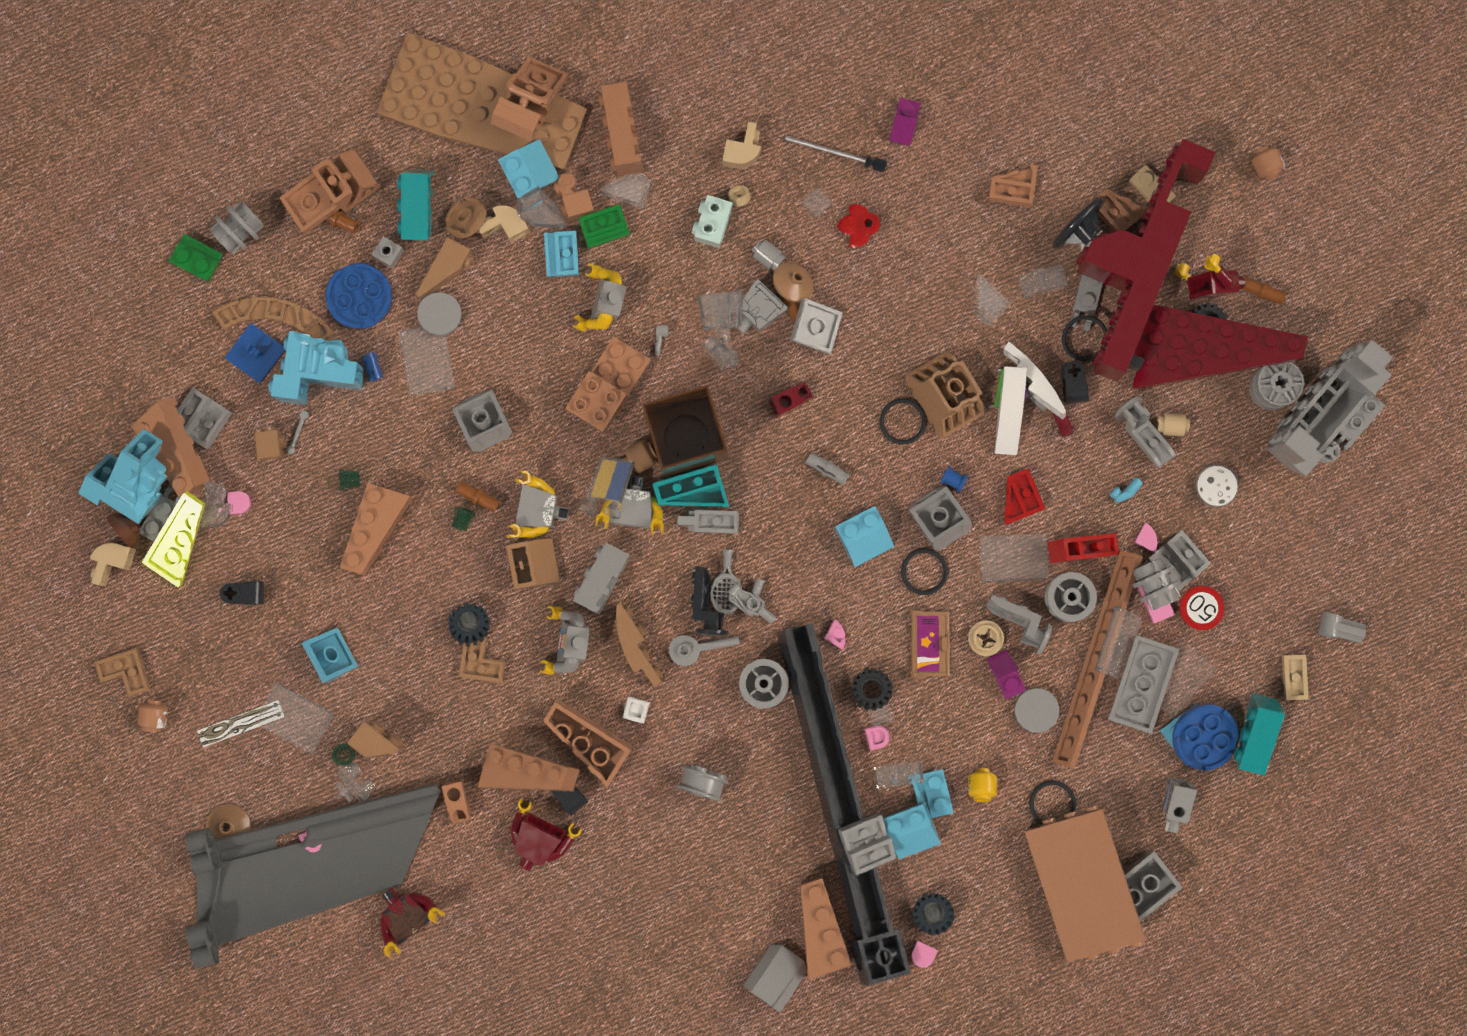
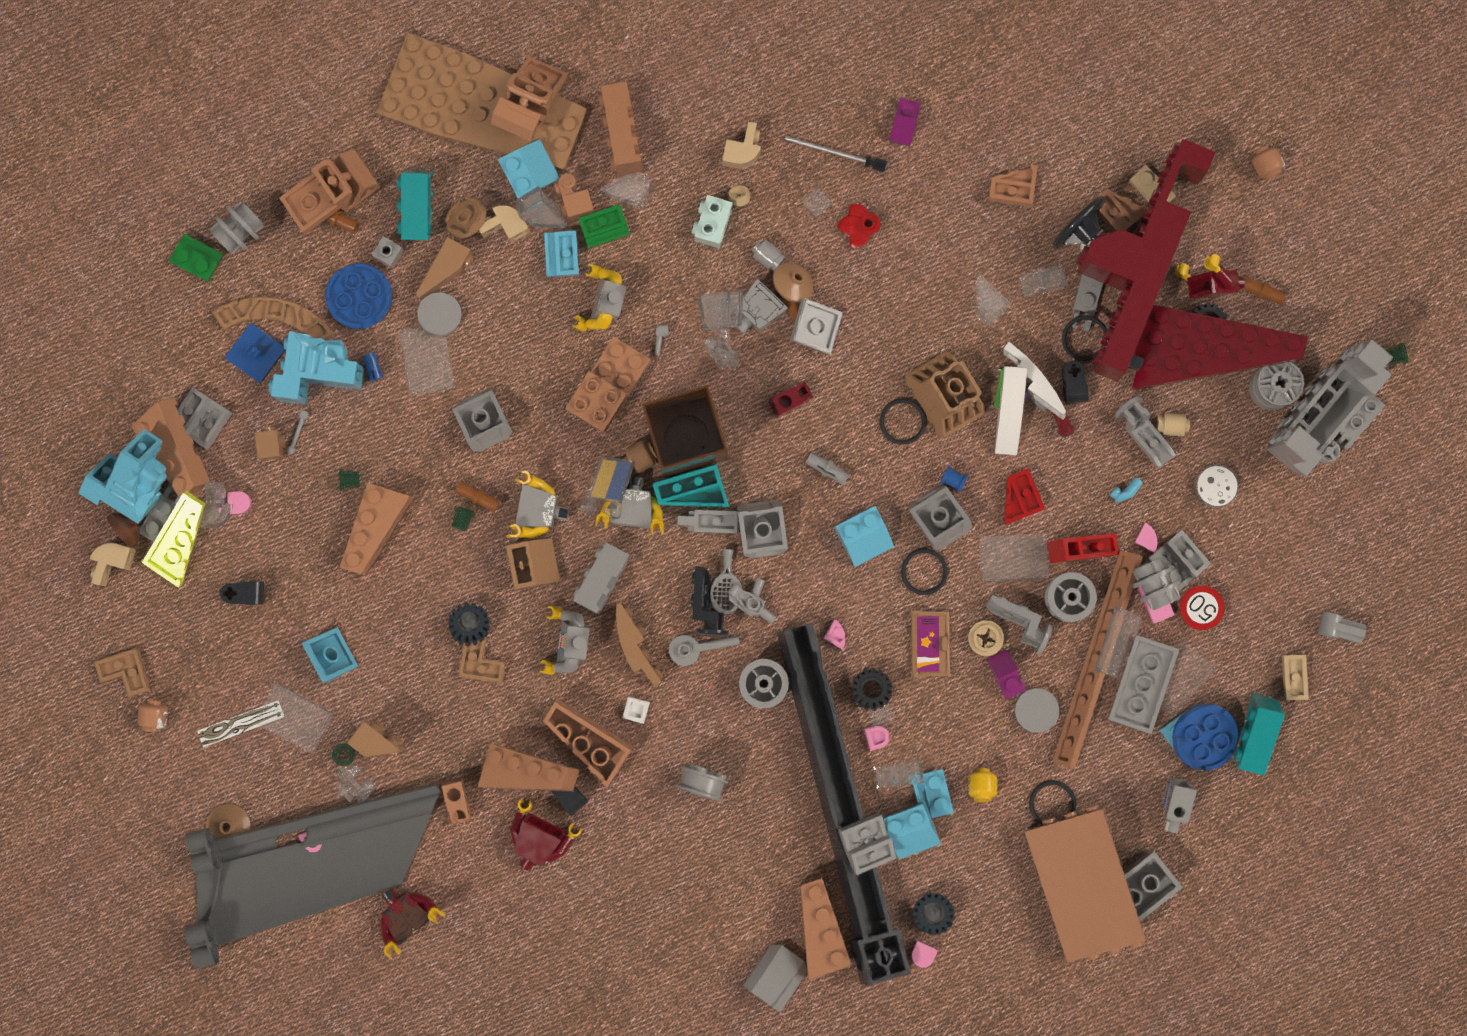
(762, 528): none -> light grey slope
(1399, 354): none -> clear green piece

